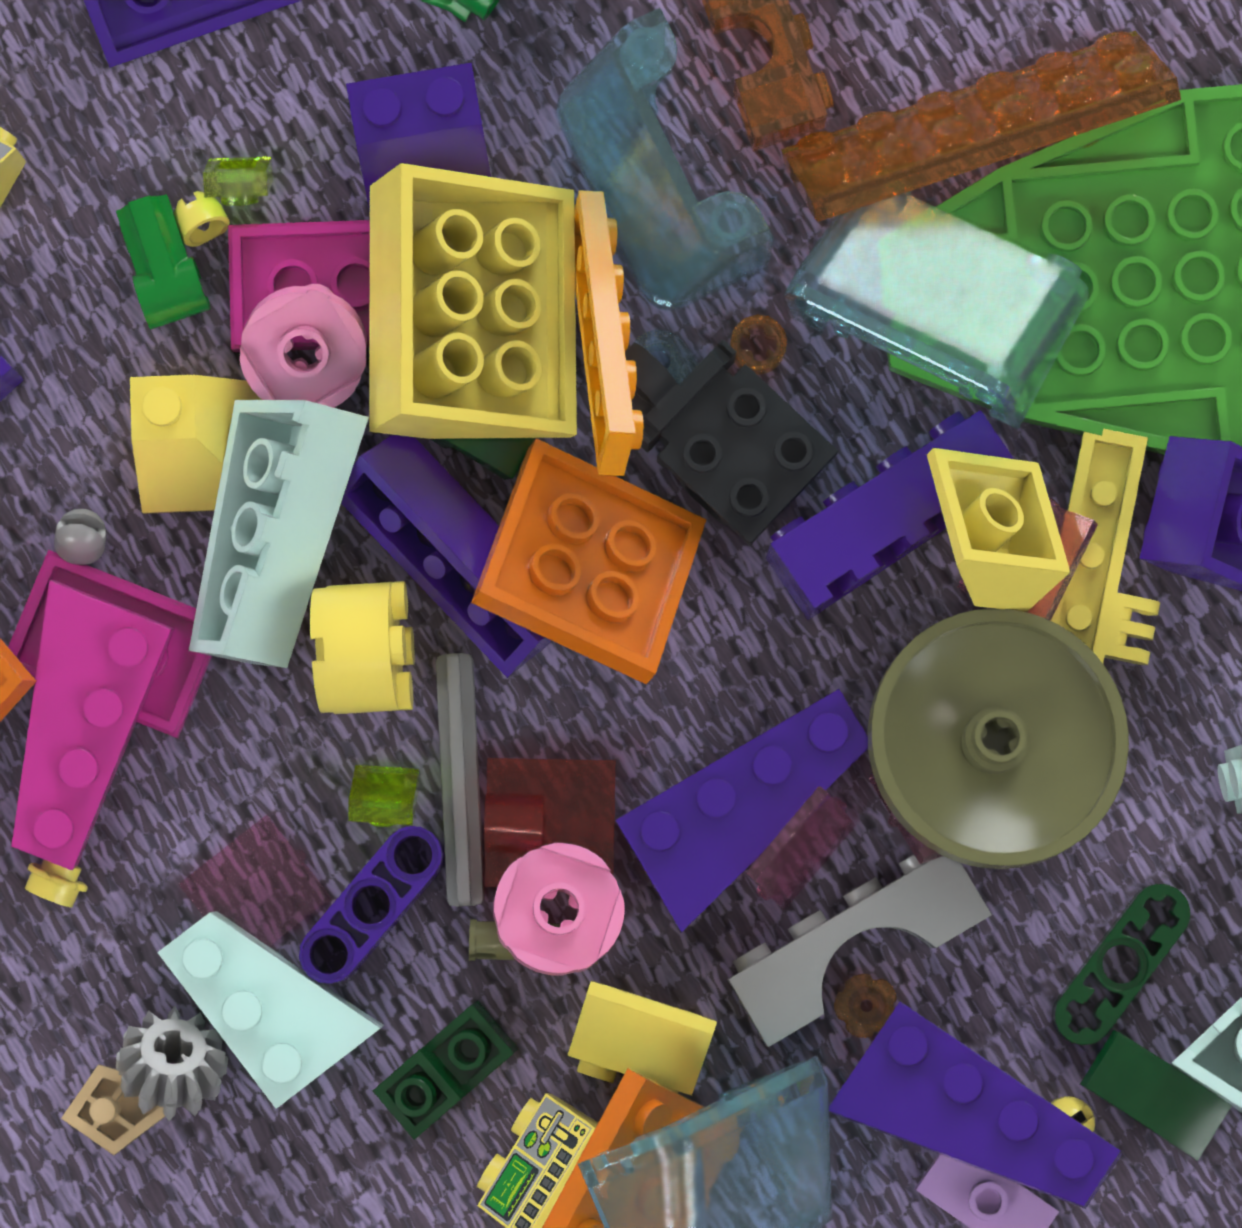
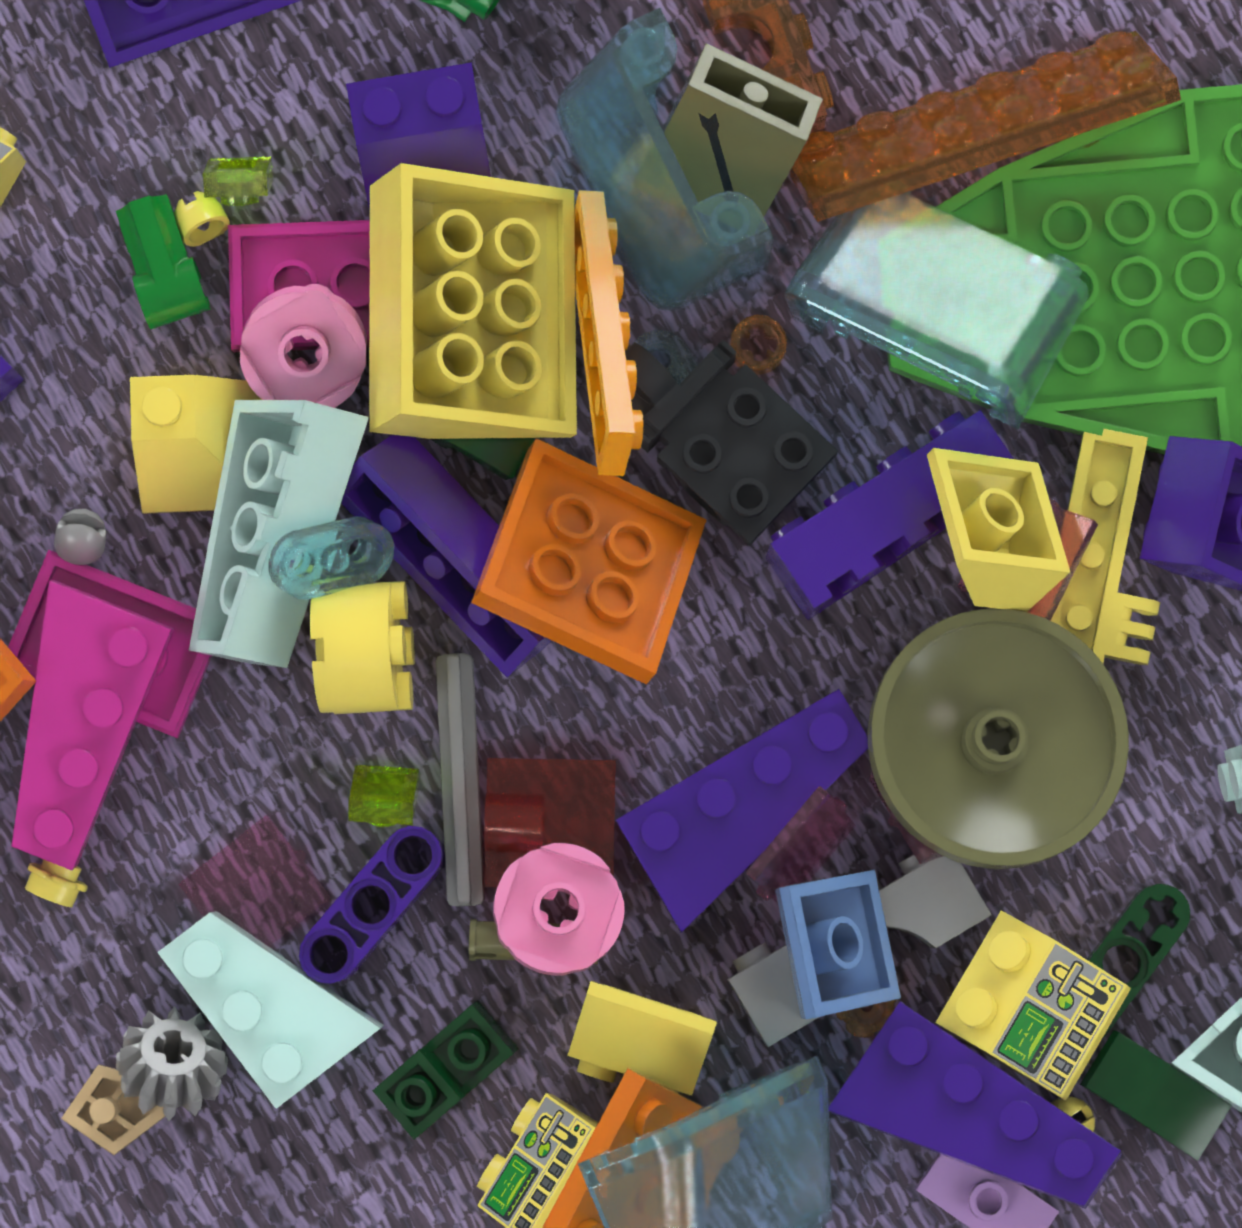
(326, 557): none -> clear light blue plate
(738, 128): none -> olive brick
(837, 944): none -> medium blue slope
(1033, 1005): none -> light yellow slope

